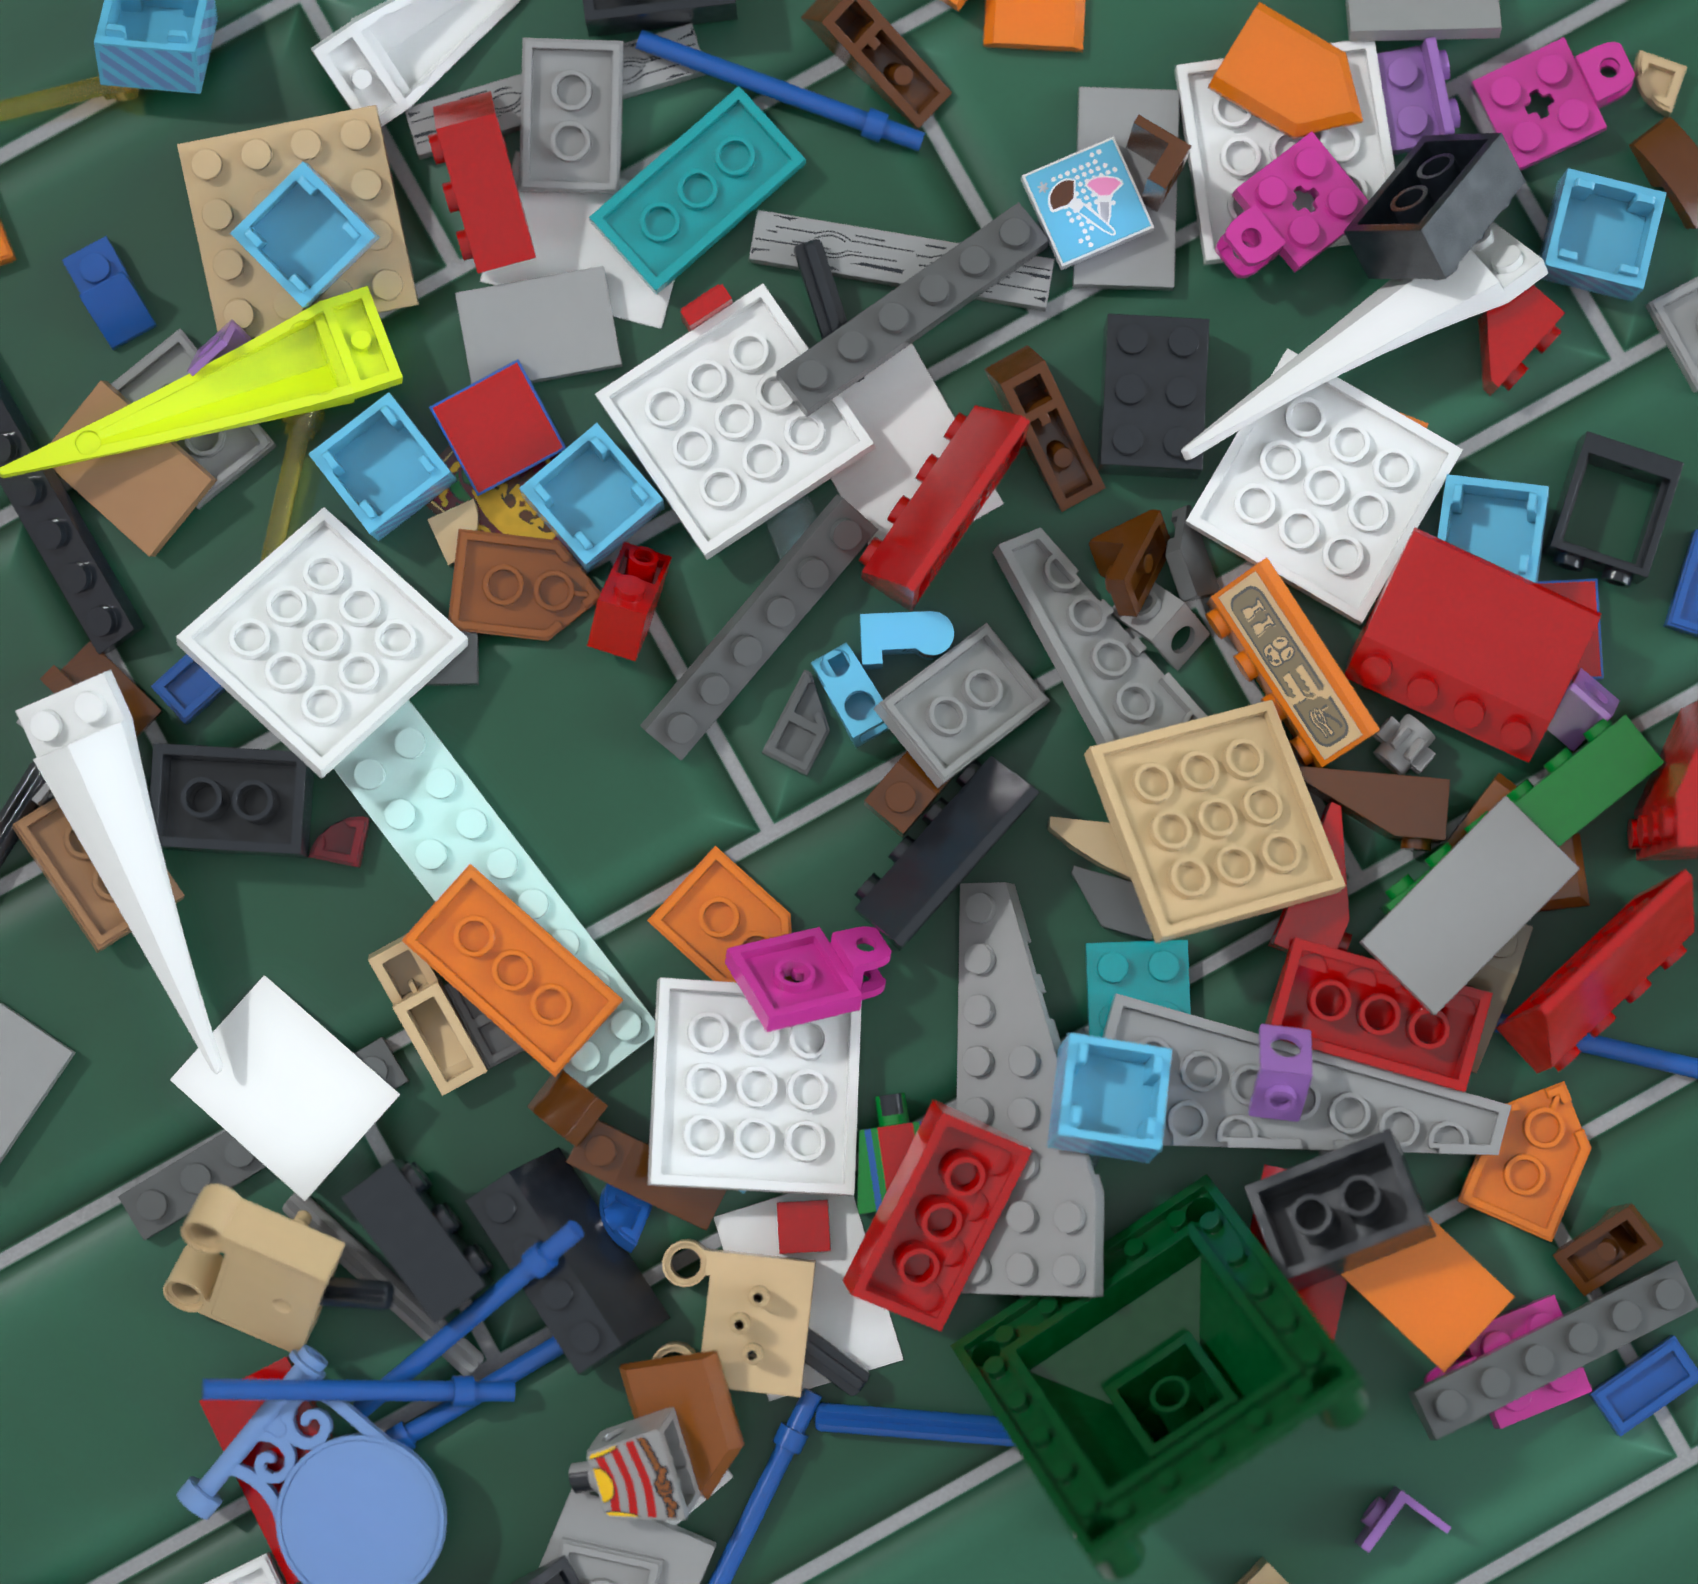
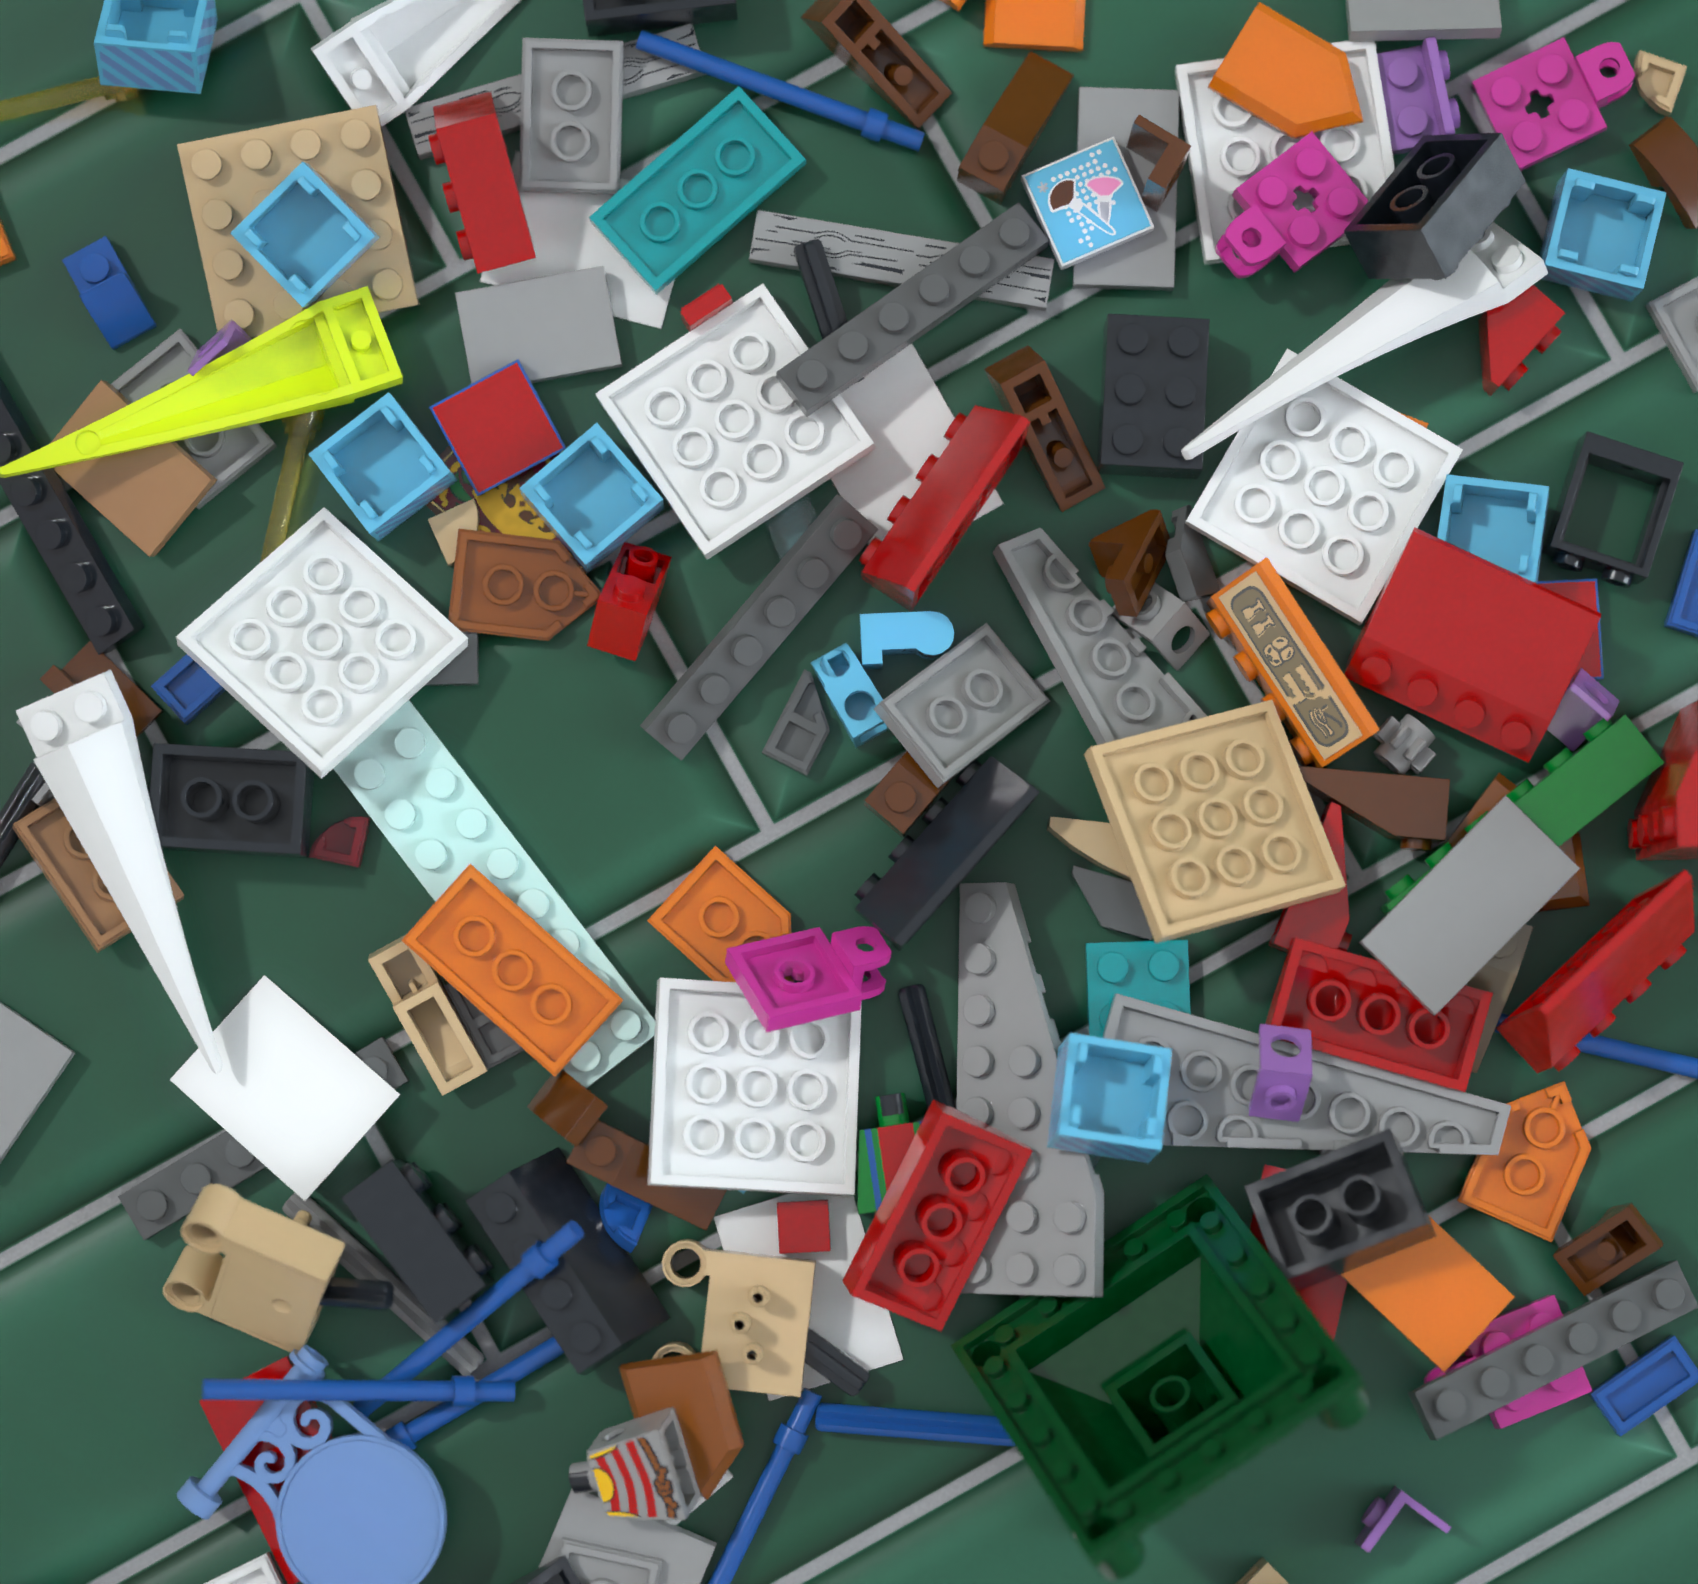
(925, 1045): none -> black axle
(1013, 127): none -> reddish brown slope

